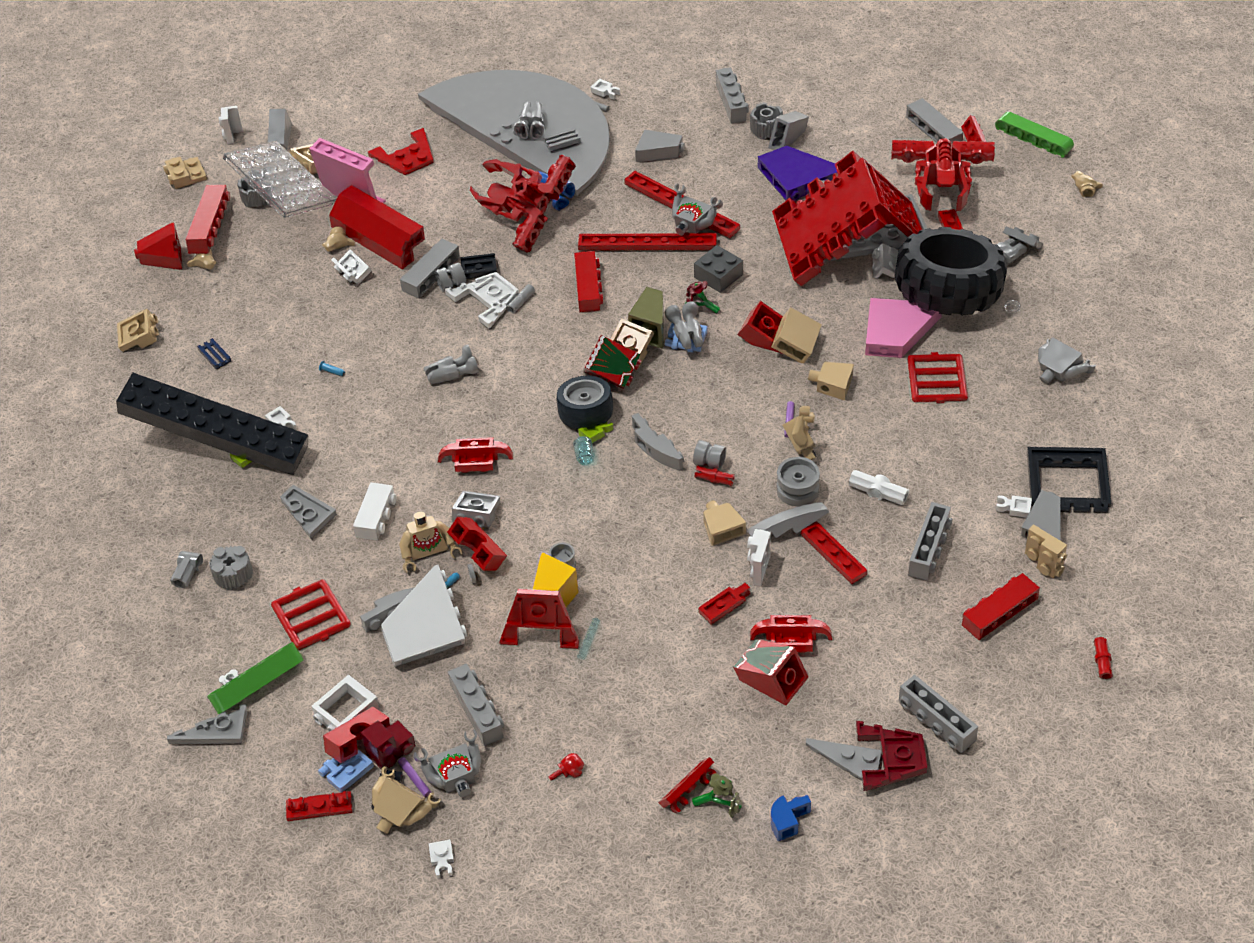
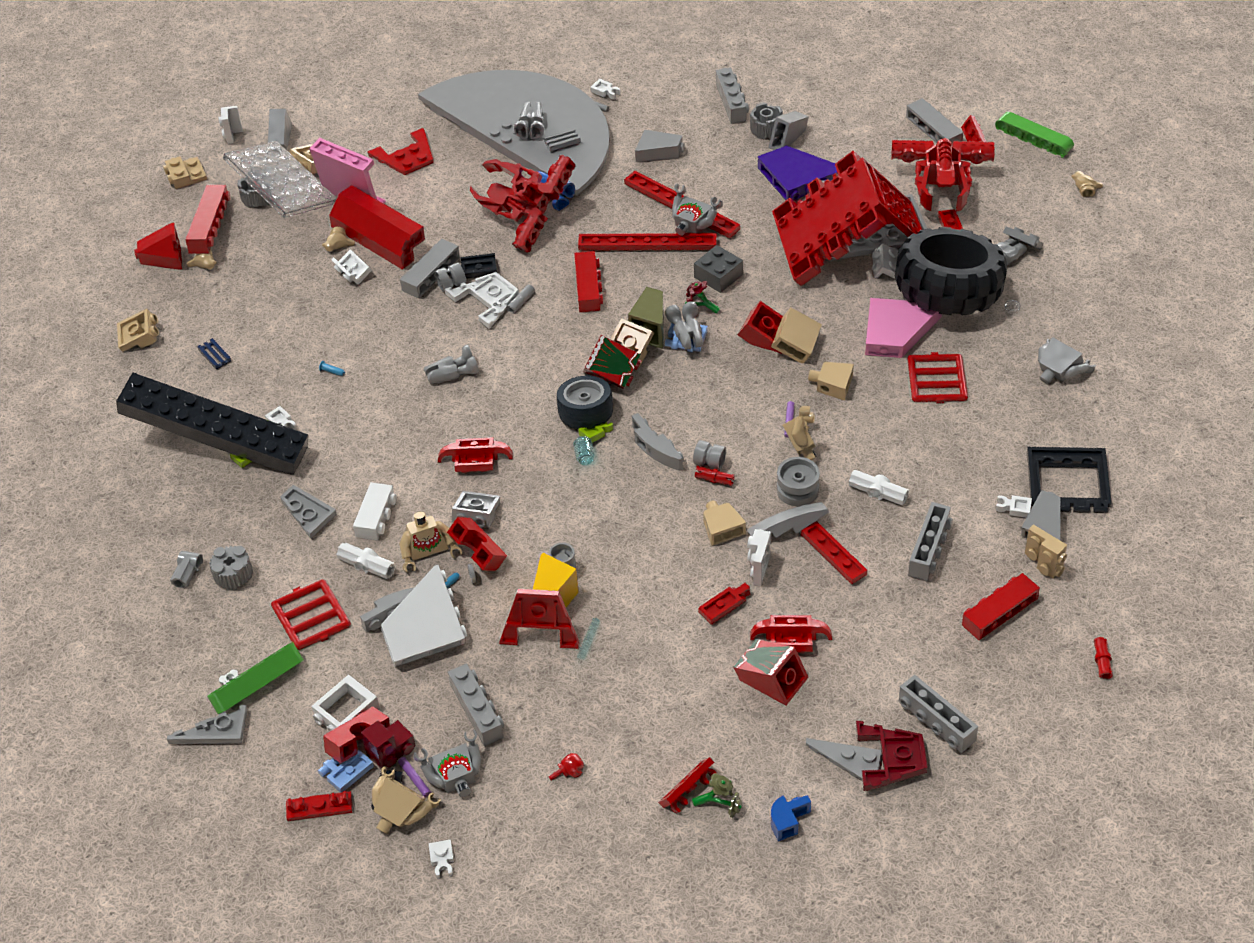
(366, 560): none -> white piece

